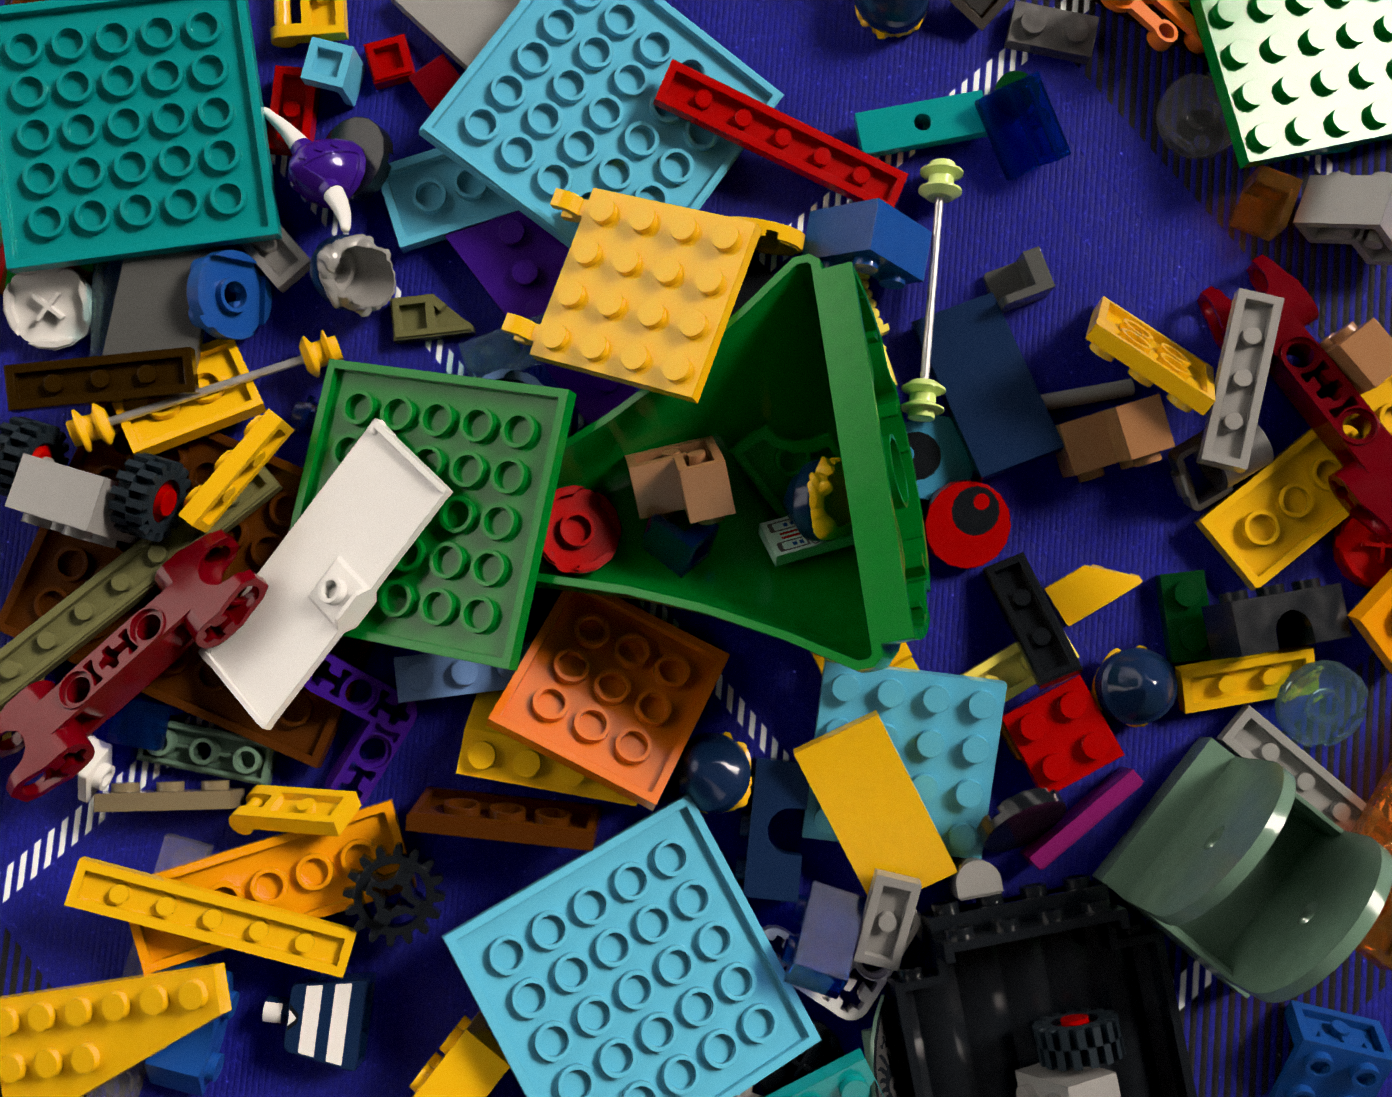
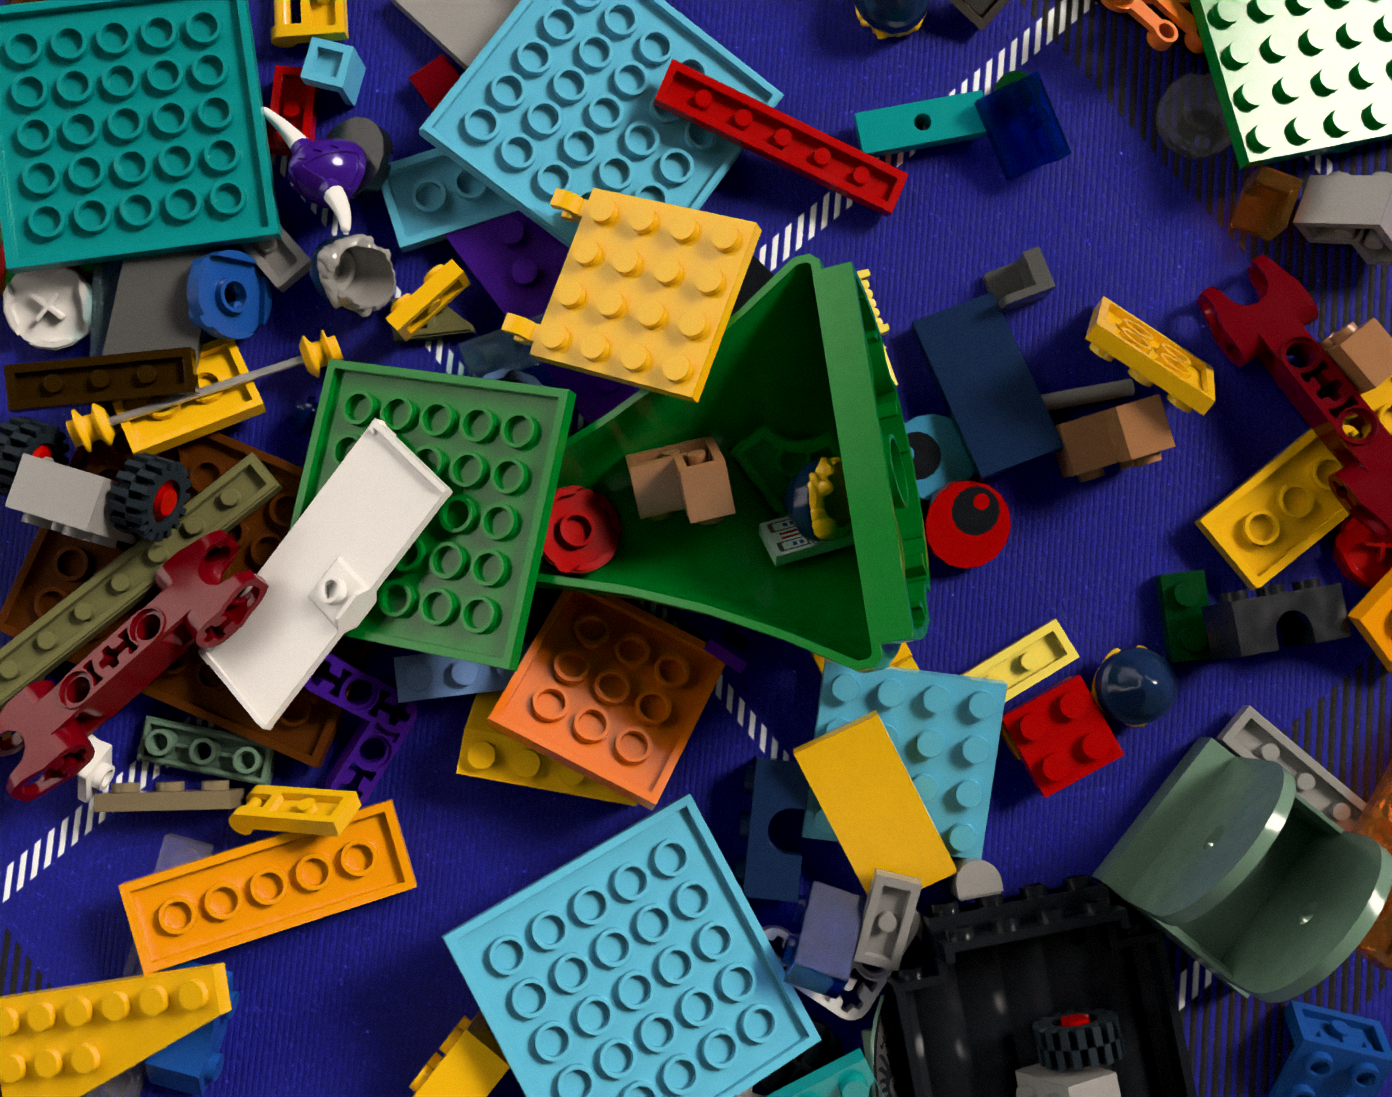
(141, 724): clear blue panel -> none
(210, 916): yellow plate -> none
(235, 471): yellow plate -> none
(326, 1017): dark blue torso -> none
(389, 61): red tile -> none
(414, 903): black gear -> none
(439, 289): none -> yellow plate
(505, 818): reddish brown tile -> none
(676, 547): panel -> none
(715, 772): dark blue hair -> none
(733, 644): none -> dark purple tile
(777, 238): yellow tile -> none
(872, 237): blue brick -> none
(939, 190): yellowish green axle -> none
(1021, 819): black tile -> none
(1032, 621): black tile -> none
(1051, 32): flat silver plate -> none
(1082, 817): magenta tile -> none
(1089, 590): yellow slope -> none
(1220, 479): flat silver piece -> none
(1238, 679): yellow plate -> none
(1240, 380): light grey plate -> none
(1321, 703): clear light blue tile -> none

